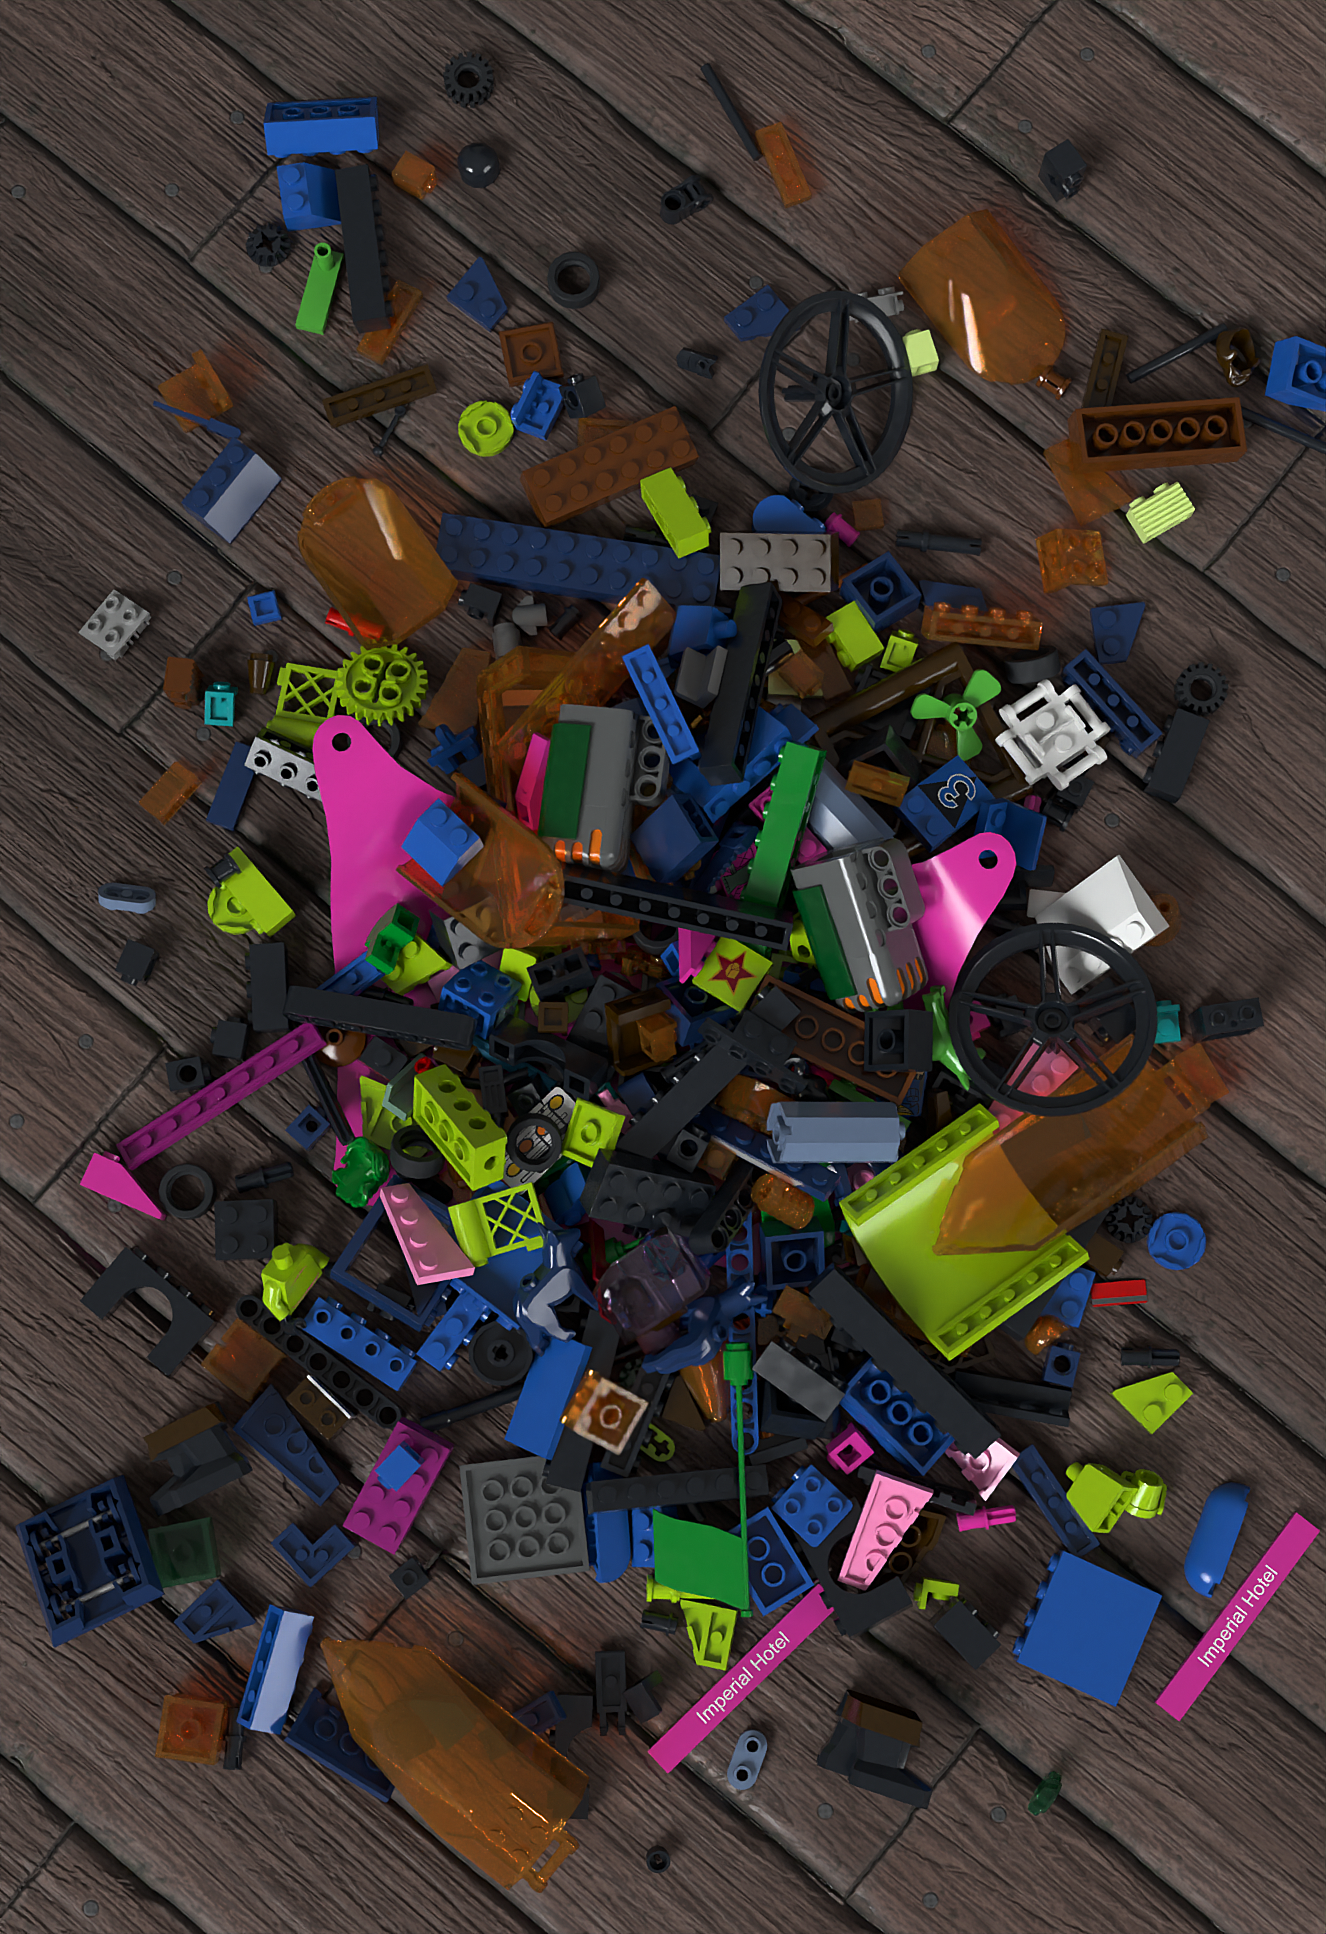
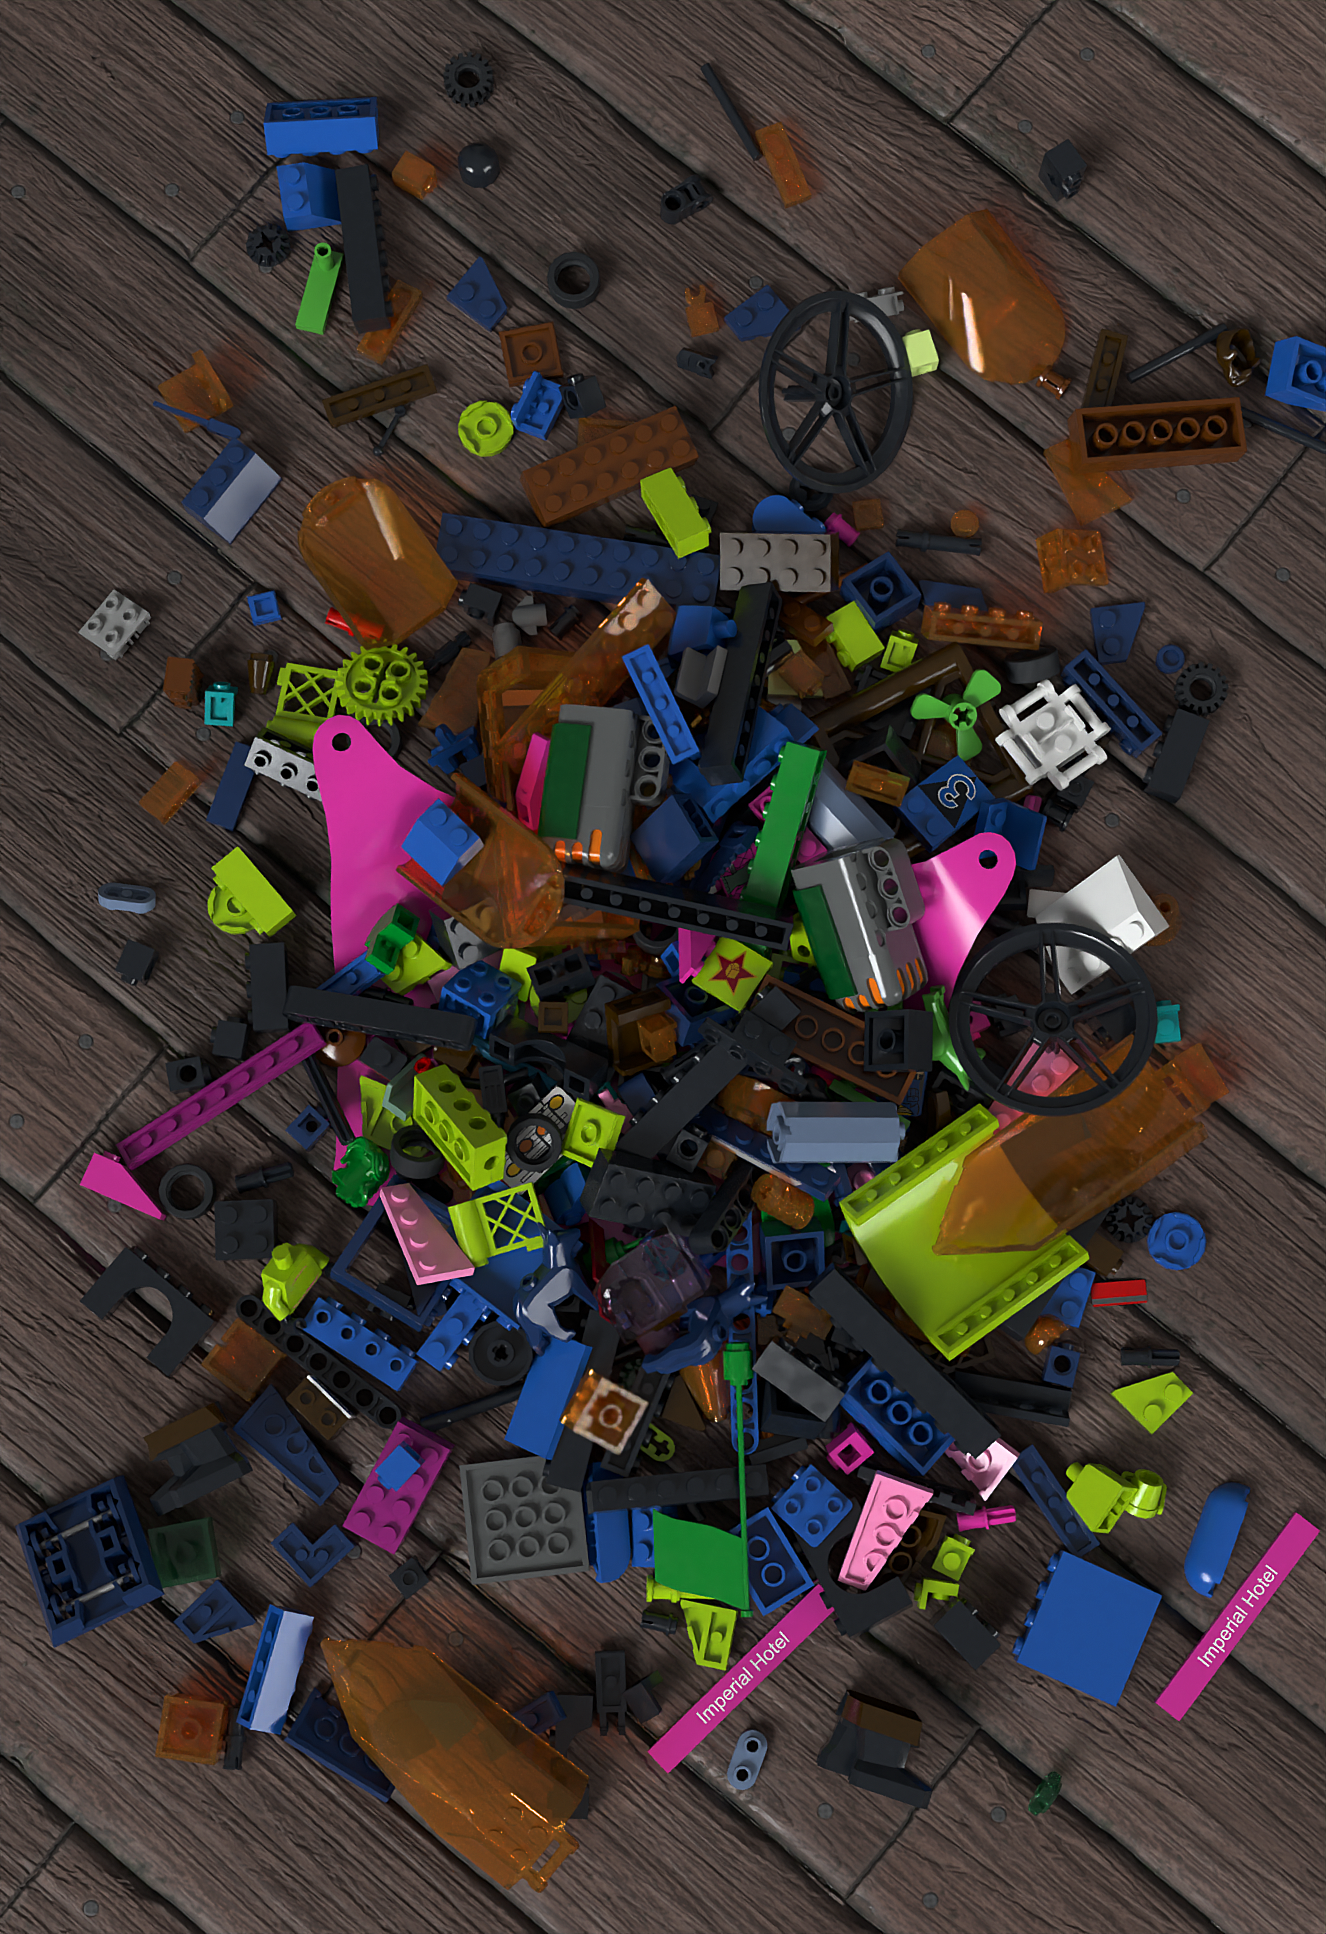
(222, 870): black bush -> none
(447, 653): none -> black axle
(651, 1861): black hinge -> none
(700, 315): none -> clear orange plate
(953, 1556): none -> lime bracket
(964, 523): none -> clear orange plate
(1159, 512): yellowish green brick -> none
(1170, 659): none -> dark blue tile
(1230, 1018): black window -> none

